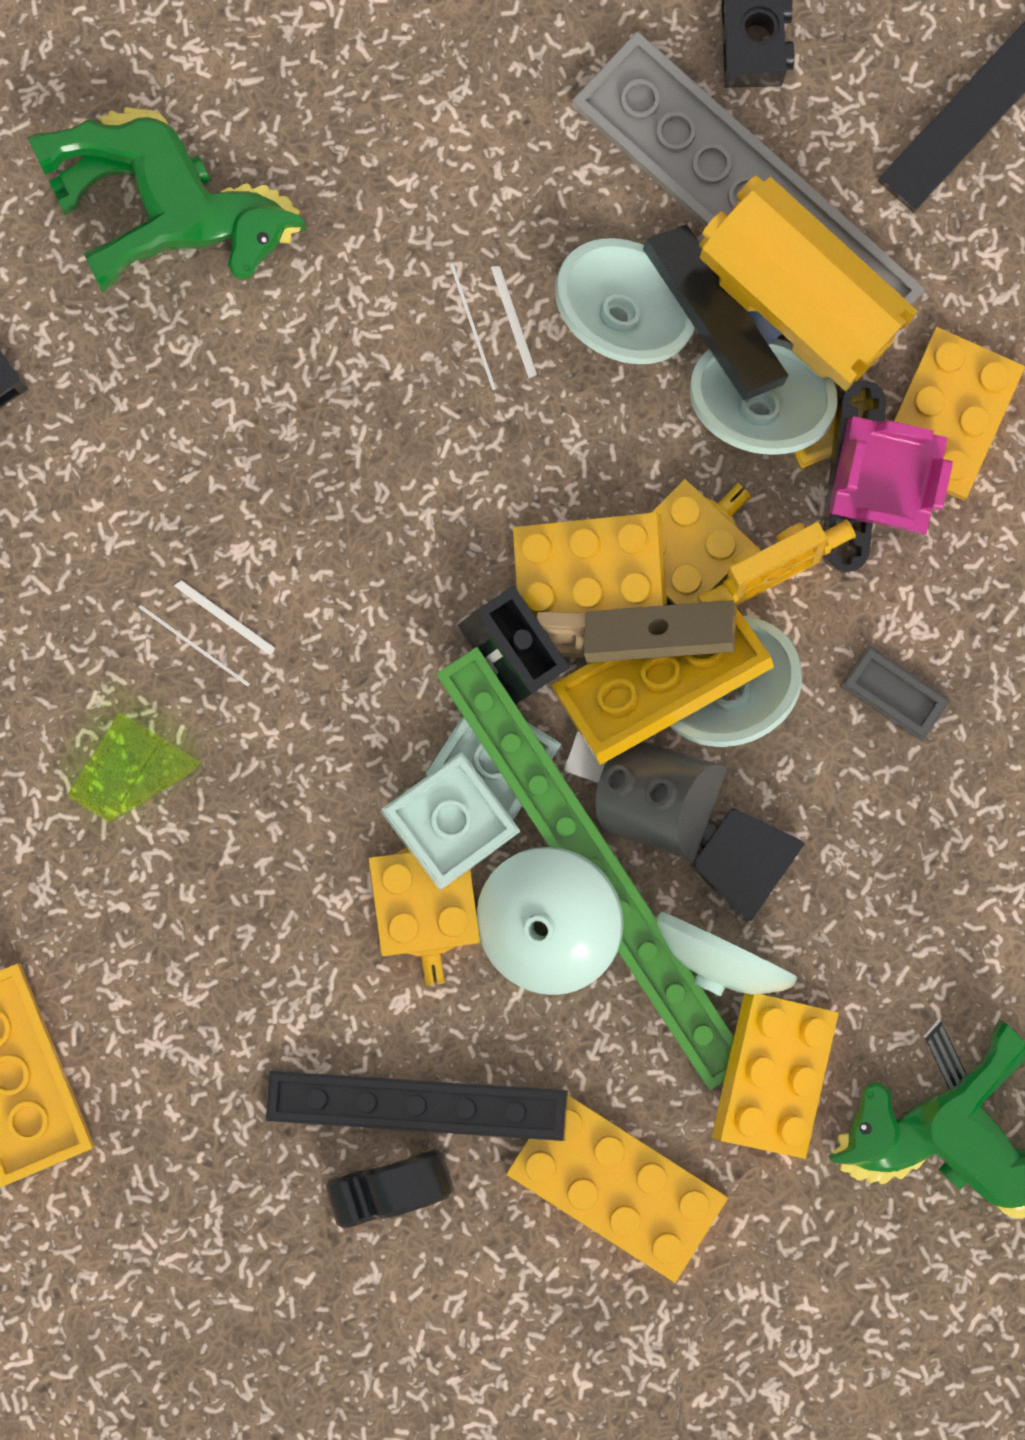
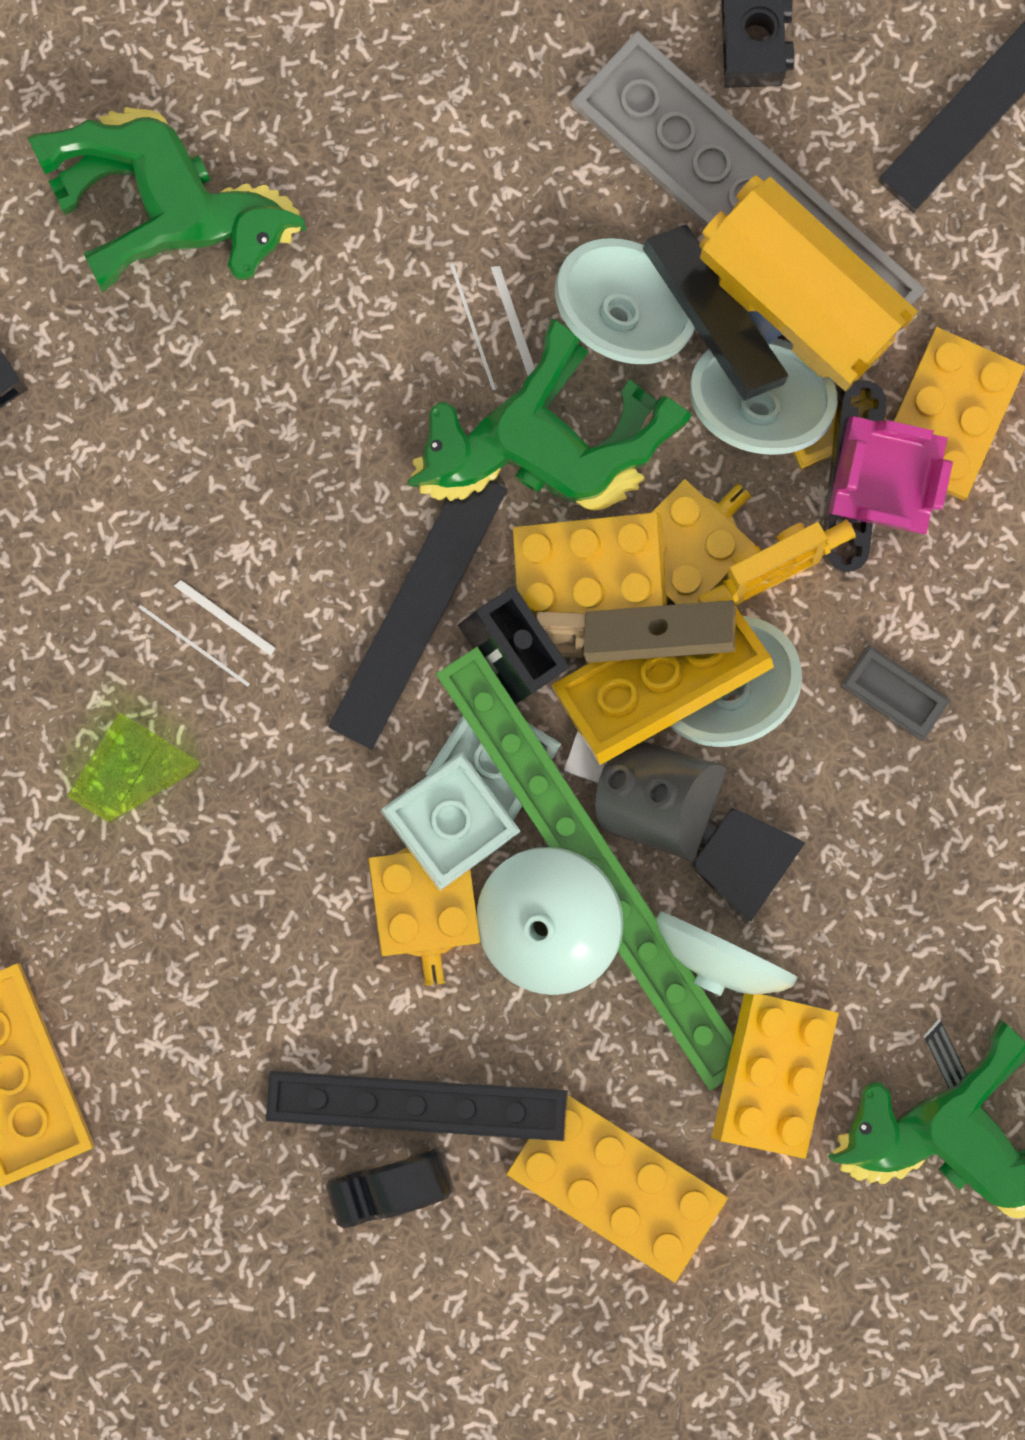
(415, 615): none -> black tile
(542, 444): none -> green animal

